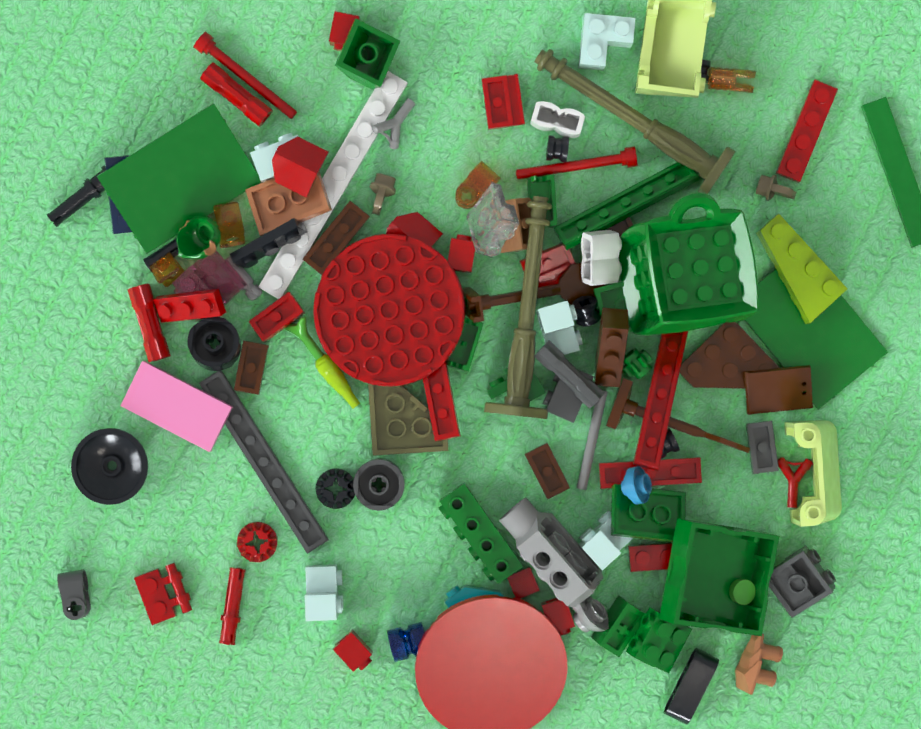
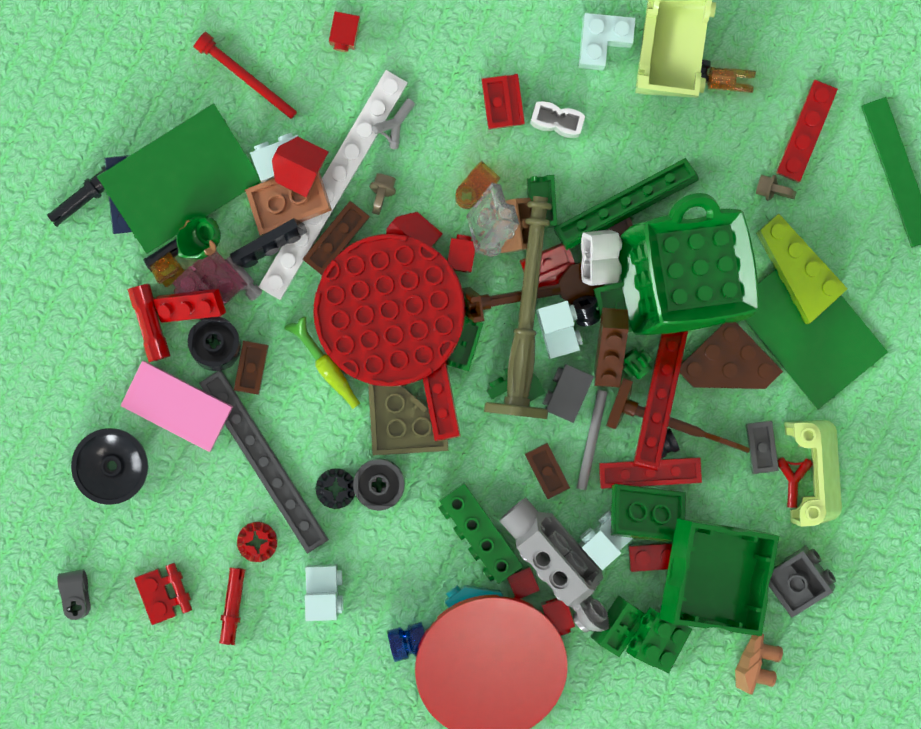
(223, 84): red axle -> none
(230, 224): clear orange bracket -> none
(276, 317): red plate -> none
(353, 651): red brick -> none
(367, 54): green slope -> none
(557, 148): black wheel -> none
(583, 387): dark grey axle -> none
(626, 157): red piece -> none
(636, 485): dark azure plate -> none
(663, 137): olive piece -> none
(691, 686): black beam -> none
(742, 591): bright green tile -> none
(778, 389): reddish brown container -> none

